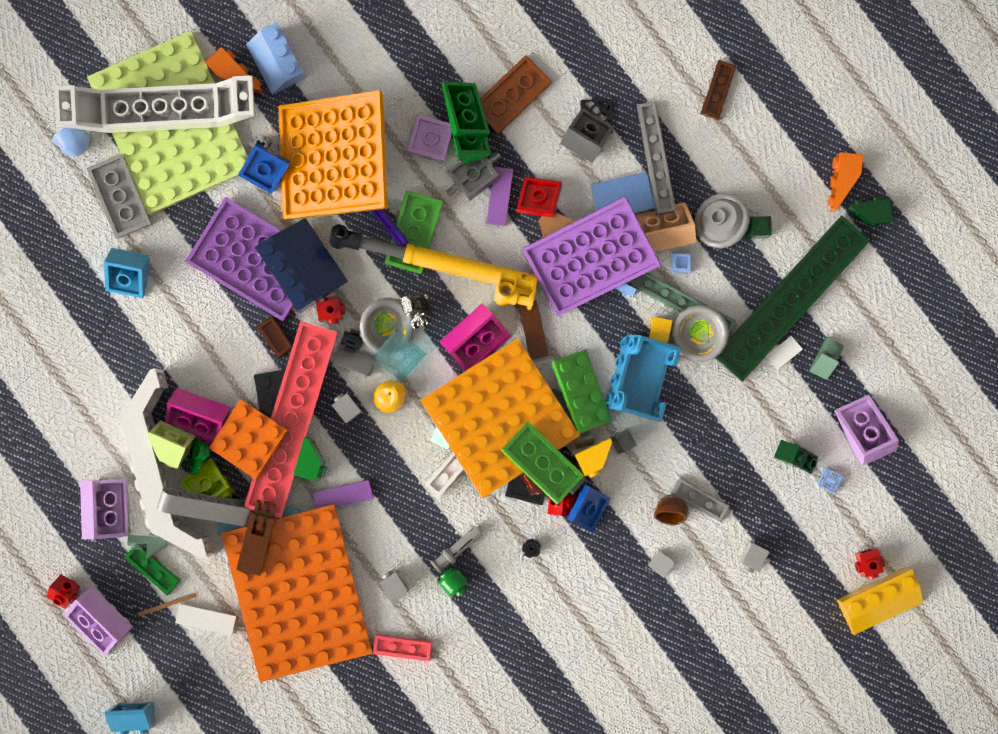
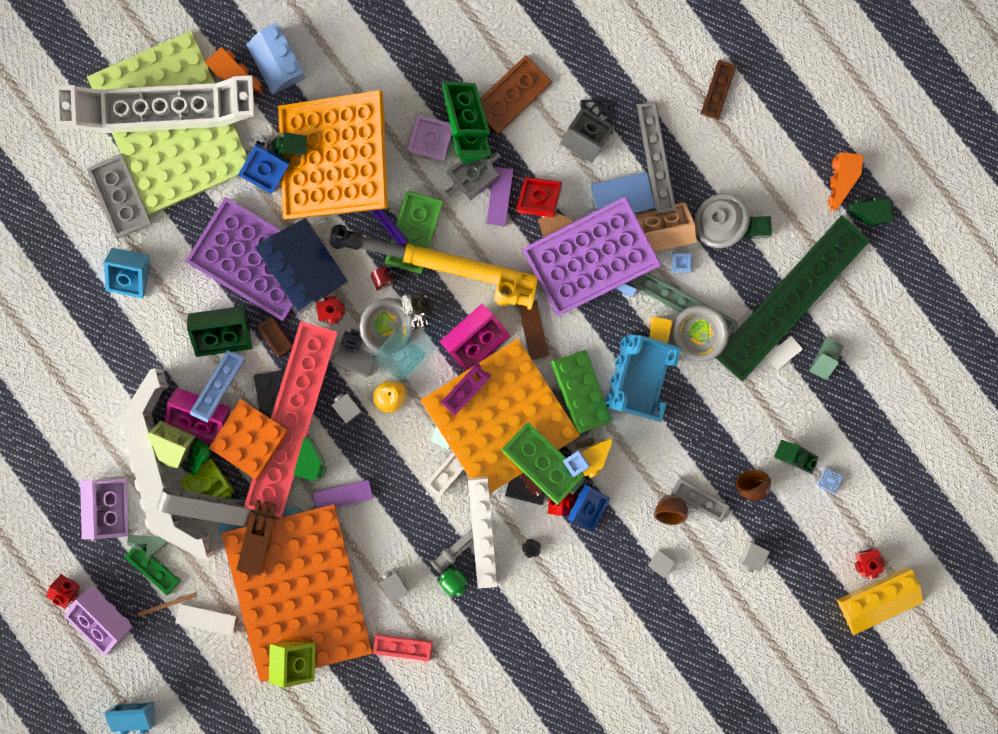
(72, 141): light blue helmet -> none
(217, 386): none -> light blue plate
(219, 331): none -> dark green slope
(289, 144): none -> dark green slope
(292, 663): none -> lime slope
(382, 278): none -> dark red leg
(465, 389): none -> magenta plate
(482, 531): none -> white plate
(576, 463): none -> light blue tile
(623, 441): dark grey brick -> none
(753, 484): none -> reddish brown hat
(866, 430): lavender slope -> none

